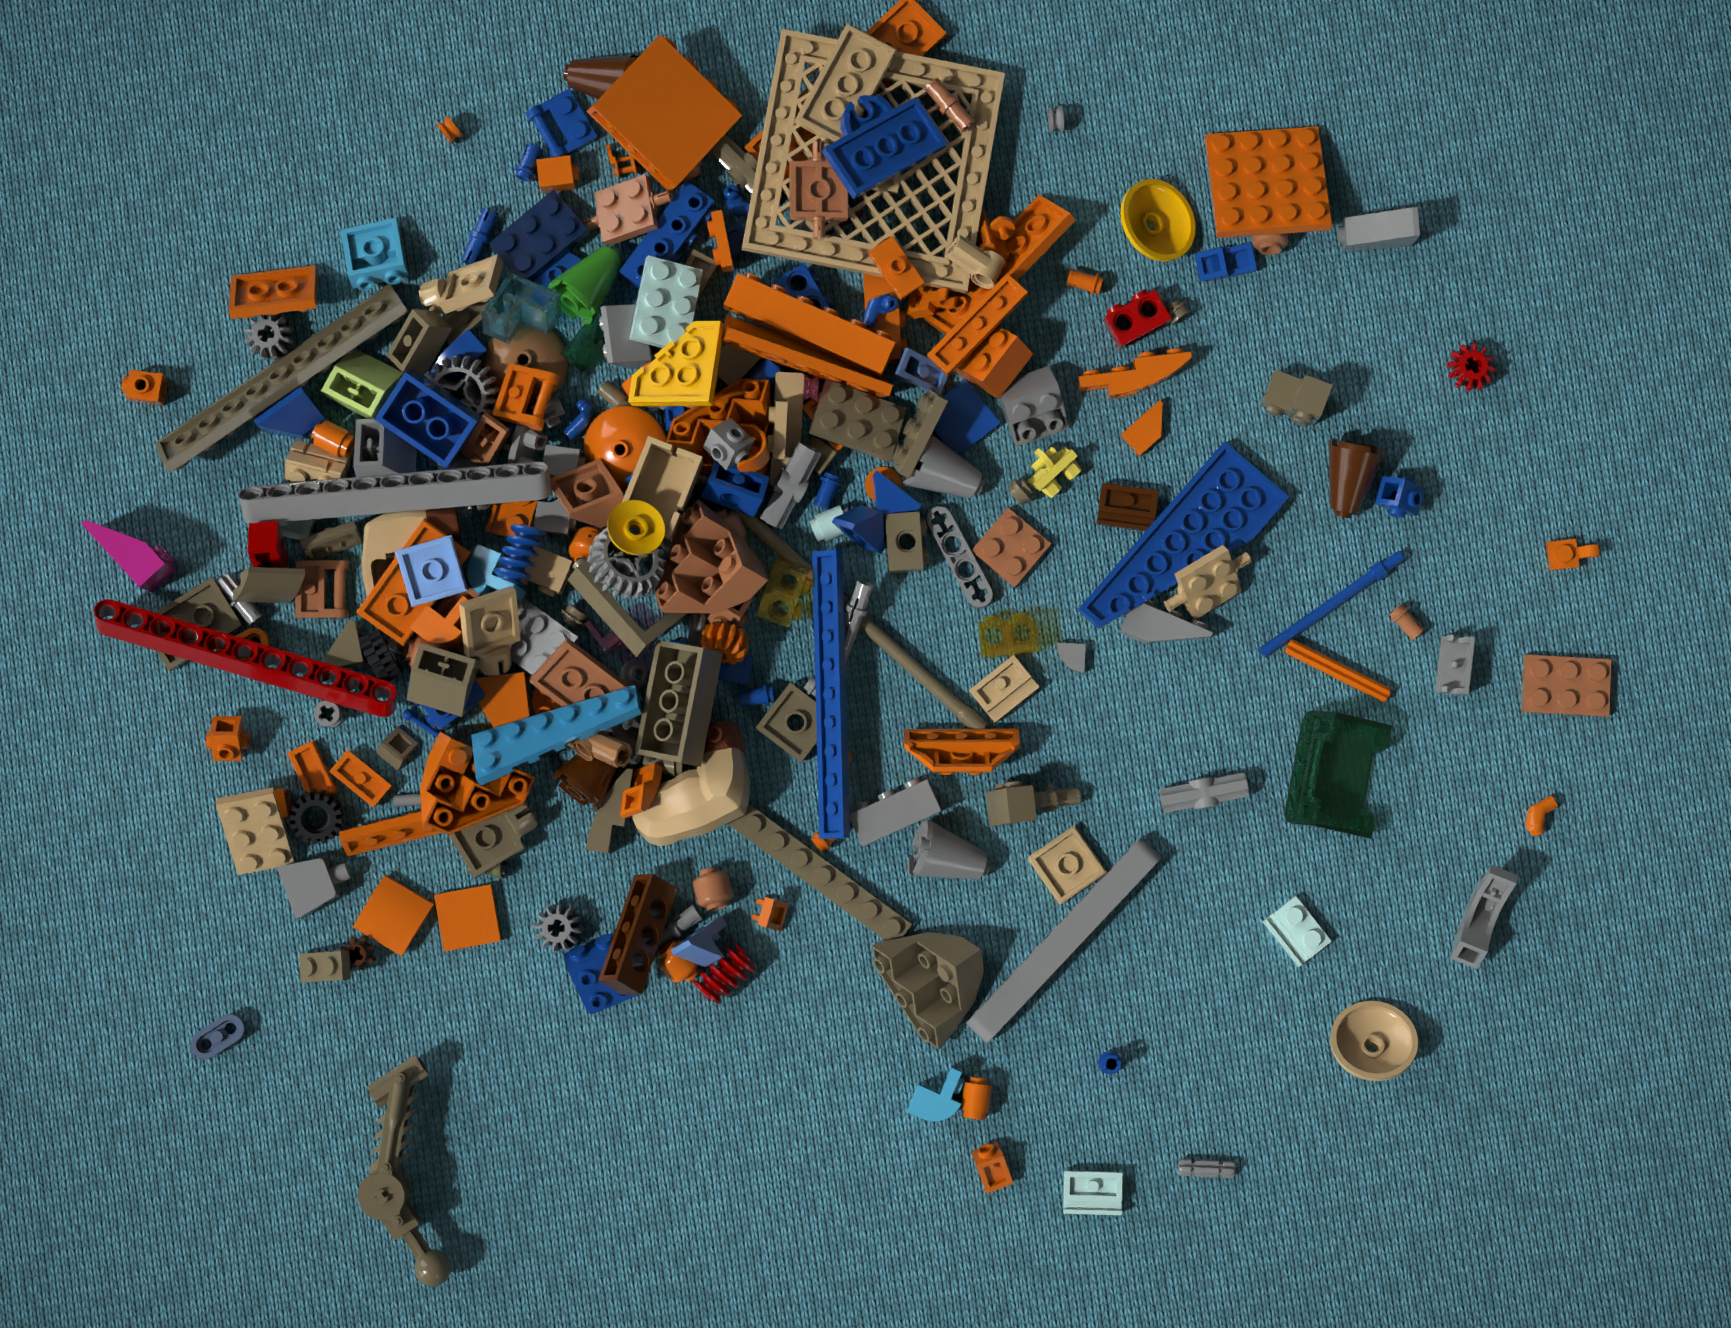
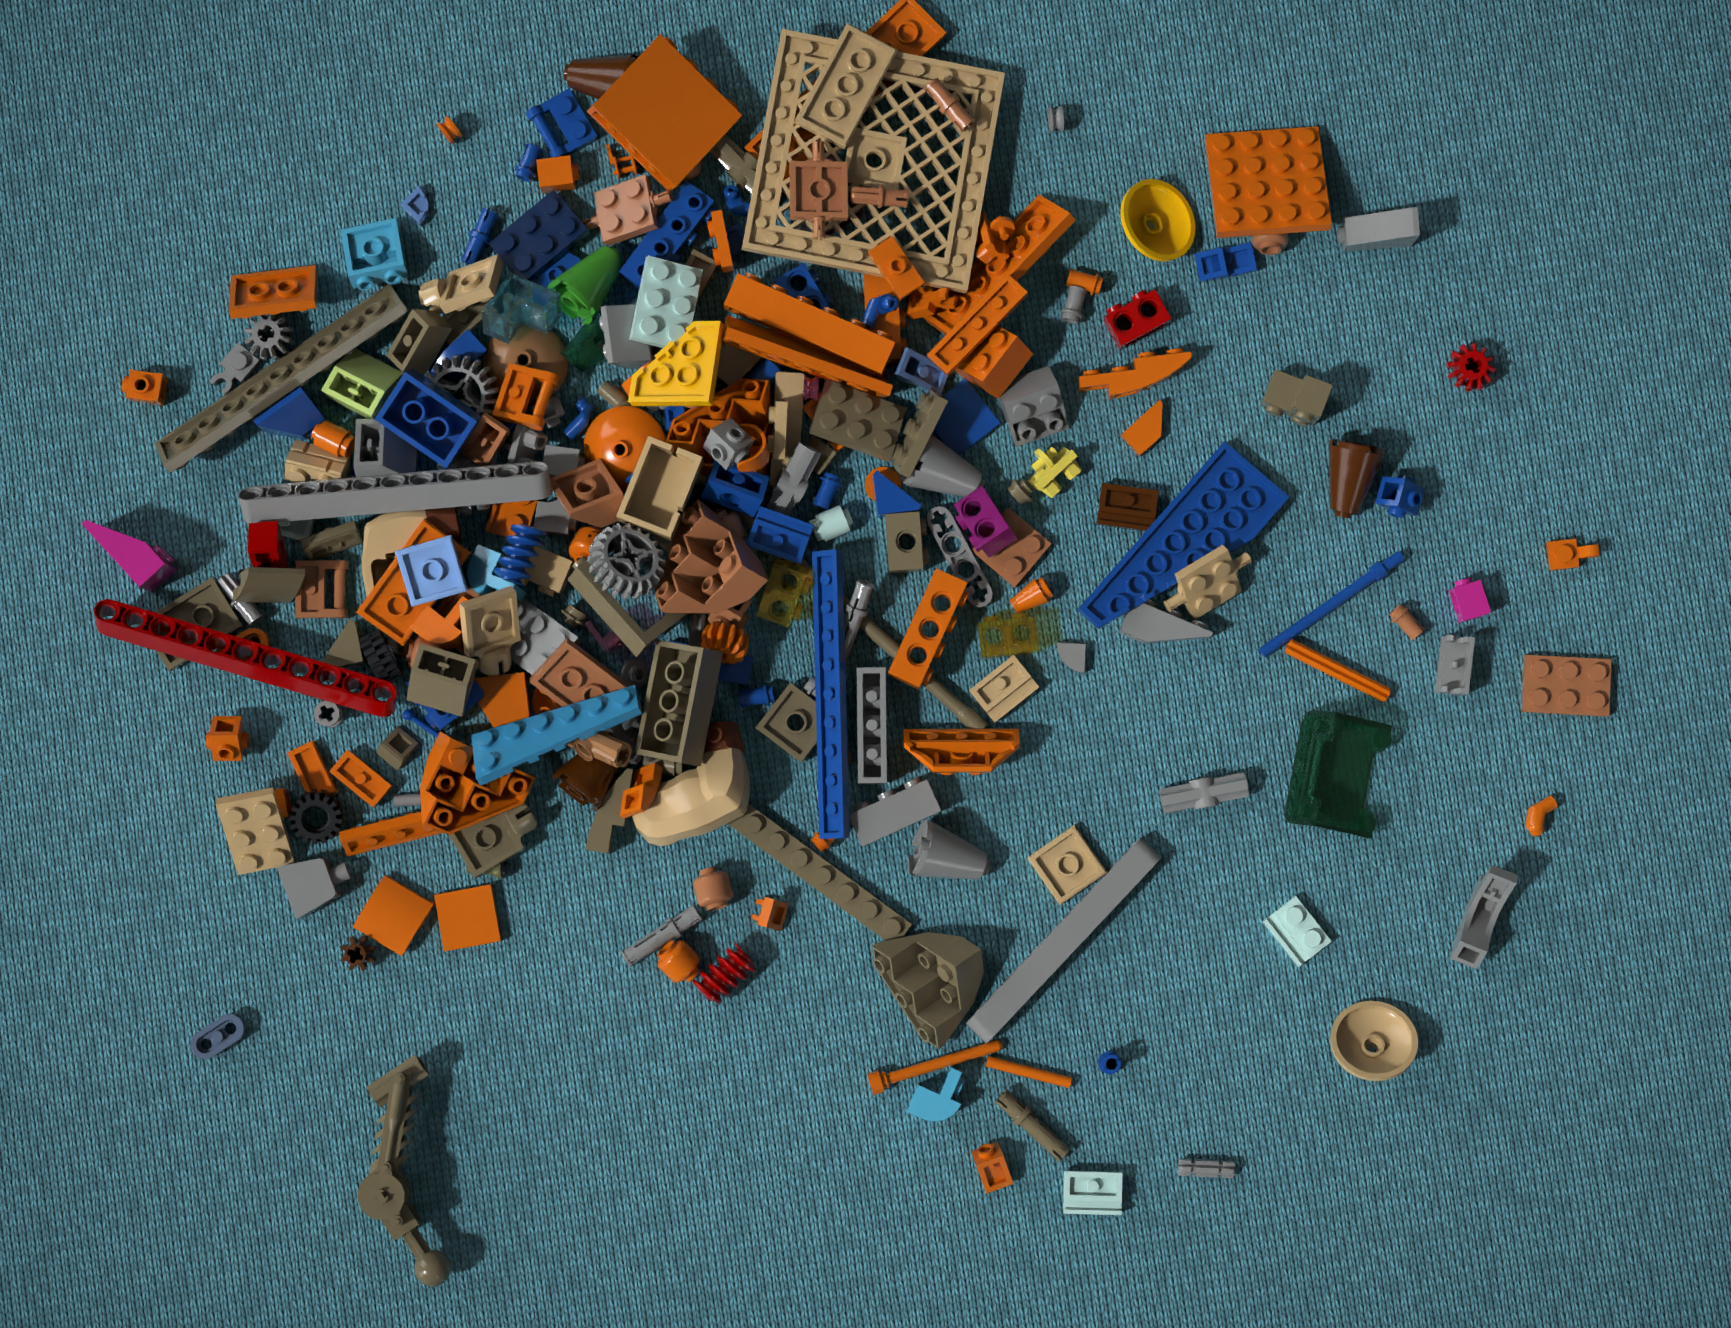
(238, 365): none -> light grey plate
(324, 966): dark tan plate -> none
(417, 205): none -> medium blue tile
(551, 920): light grey gear -> none
(584, 967): blue bracket -> none
(638, 934): reddish brown brick -> none
(641, 517): yellow dish -> none
(700, 945): medium blue slope -> none
(780, 534): none -> blue plate
(863, 527): blue slope -> none
(871, 725): none -> light grey brick
(879, 196): none -> nougat axle
(881, 143): blue plate -> none
(881, 1081): none -> orange piece
(940, 585): none -> orange brick
(976, 1098): orange brick -> none
(982, 265): tan piece -> none
(985, 521): none -> magenta brick
(1018, 803): dark tan brick -> none
(1027, 1120): none -> dark tan pin
(1028, 1071): none -> orange bar
(1032, 595): none -> orange cone
(1073, 306): none -> light grey pin
(1178, 311): dark tan plate -> none
(1469, 600): none -> dark pink brick

